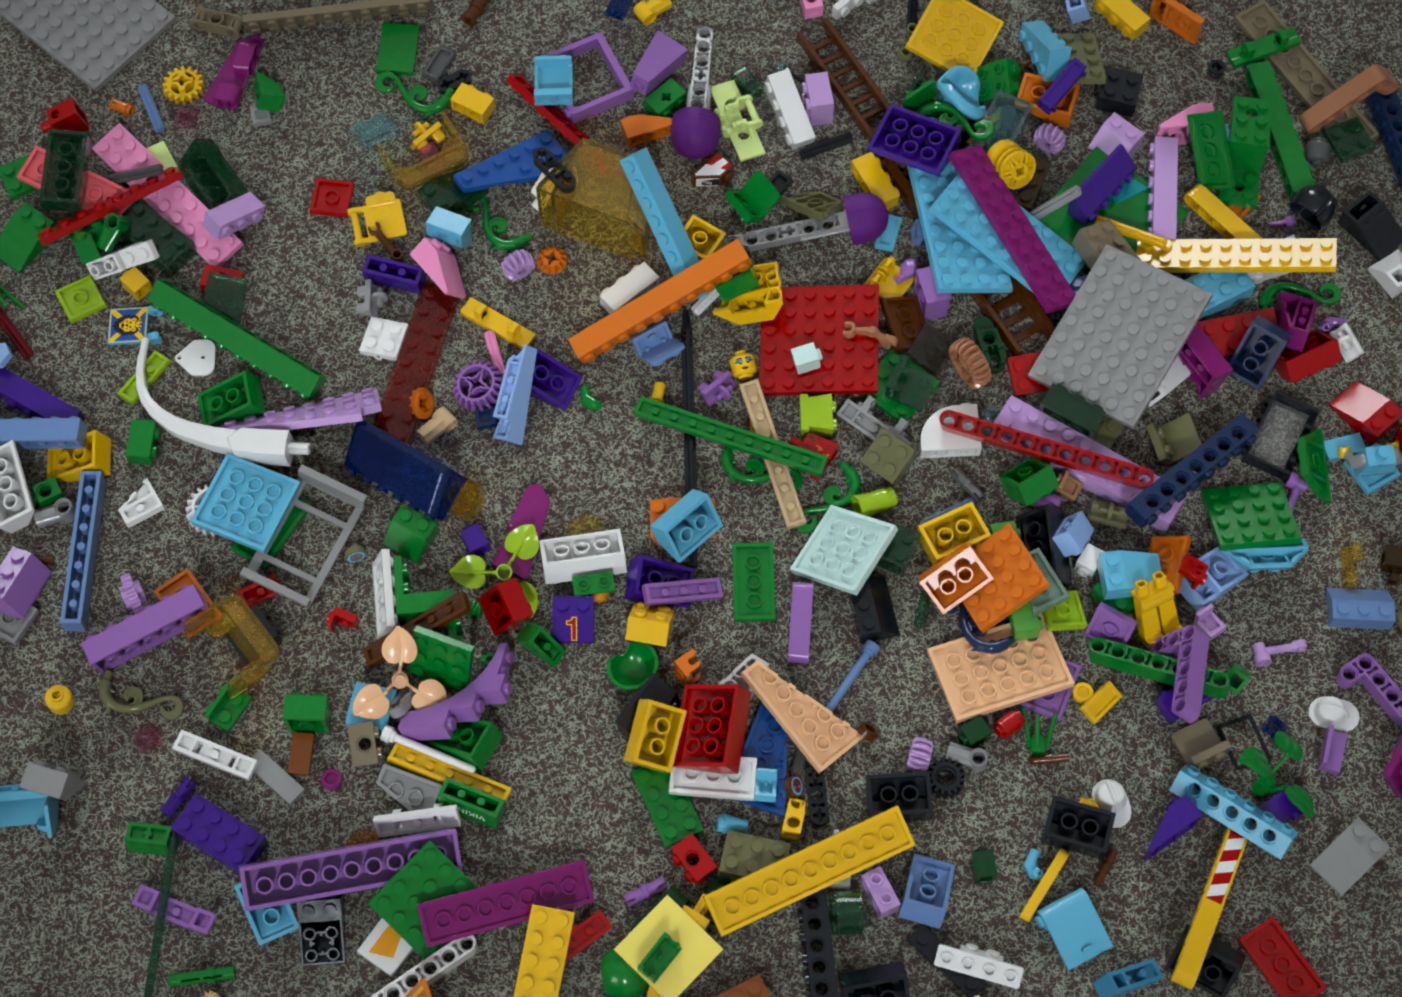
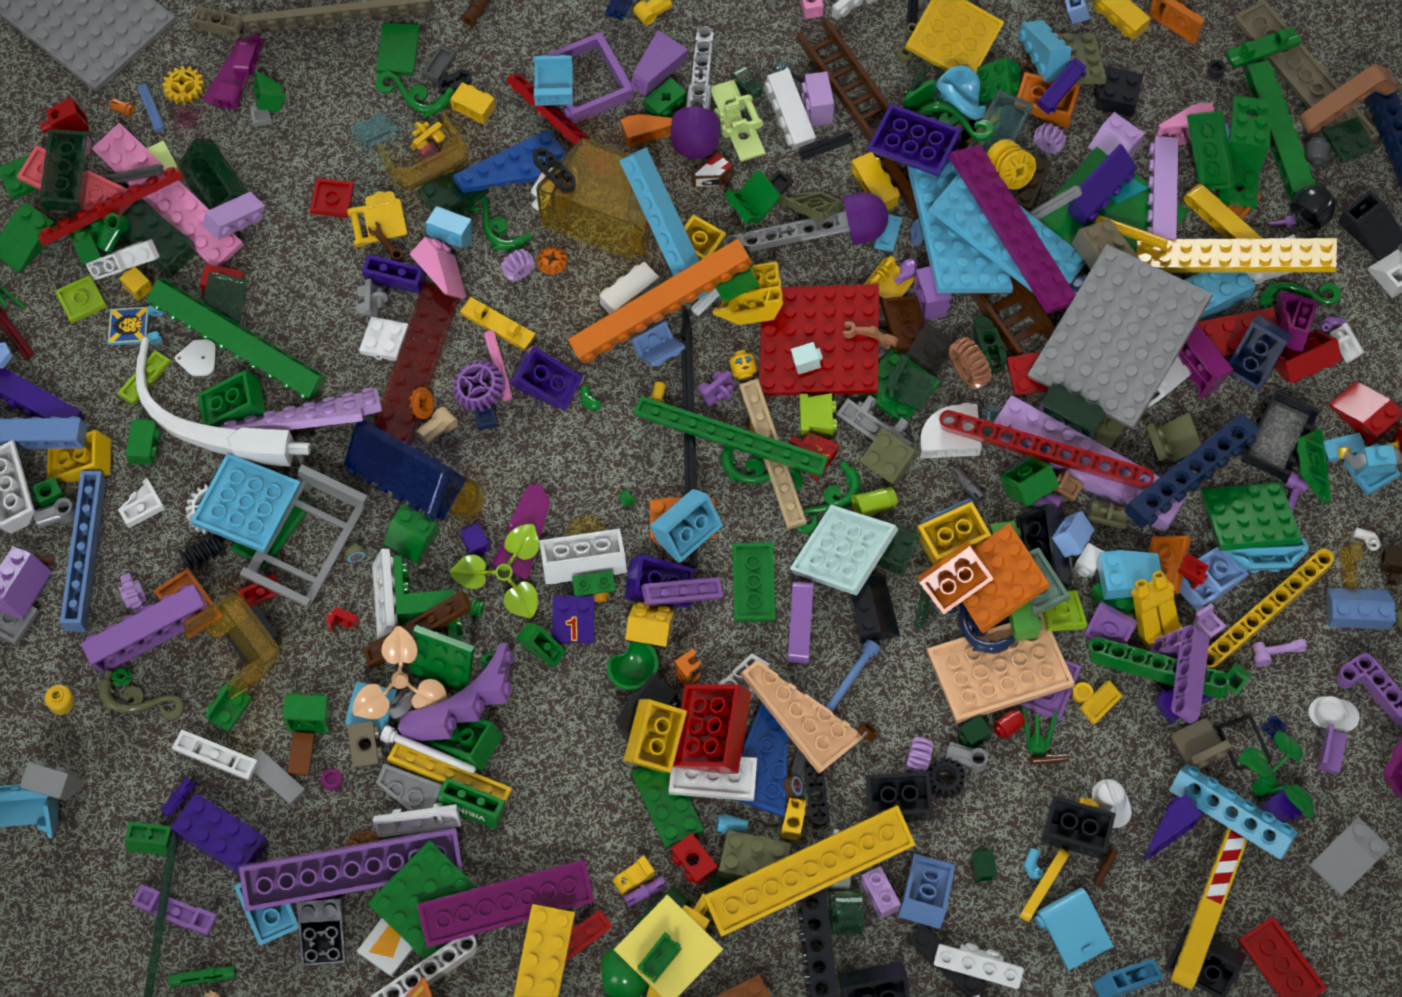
(121, 681): none -> green plate
(147, 738): clear pink slope -> none
(201, 552): none -> black piece
(505, 606): red brick -> none
(515, 396): light blue wedge -> none
(626, 498): none -> green plate
(634, 876): none -> yellow leg
(765, 785): medium azure bracket -> none
(1270, 603): none -> yellow beam
(1369, 538): none -> white arm

